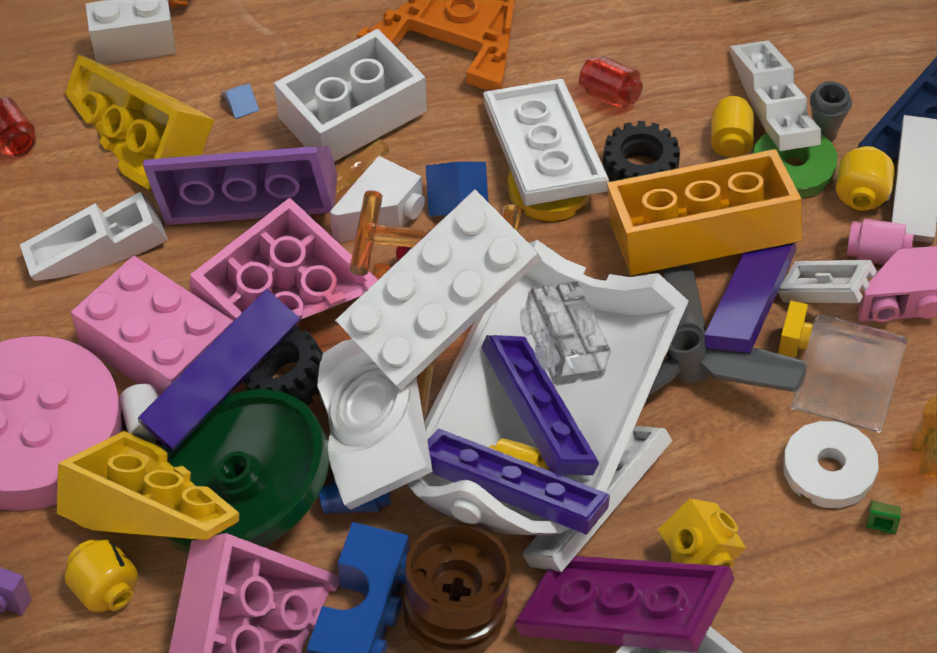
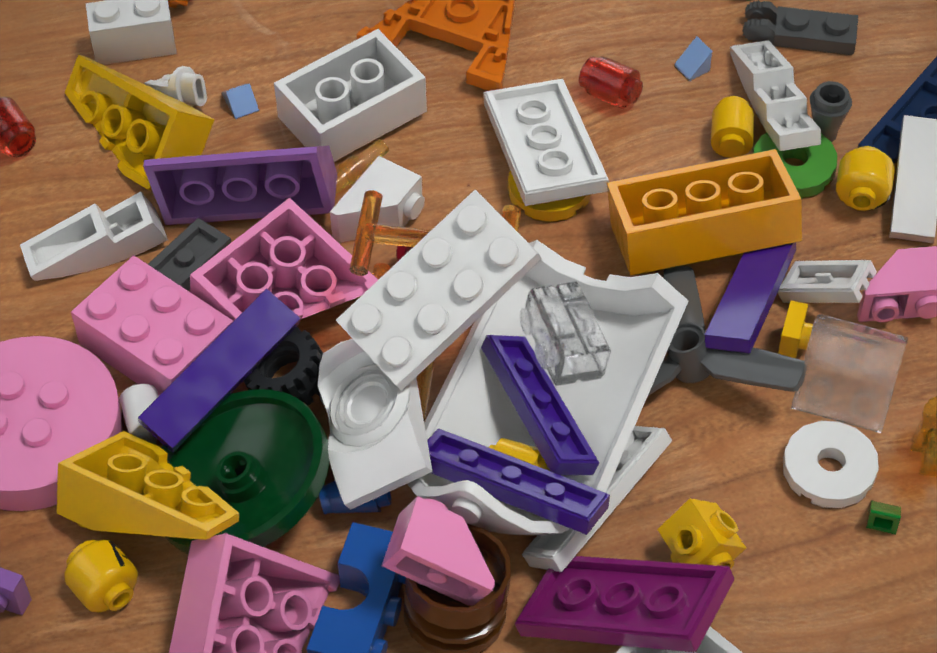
(183, 86): none -> white piece
(189, 252): none -> dark grey plate
(438, 552): none -> bright pink slope
(452, 182): blue panel -> none
(639, 141): black tyre -> none
(695, 60): none -> light blue piece
(801, 28): none -> dark grey hinge
(877, 240): bright pink brick -> none

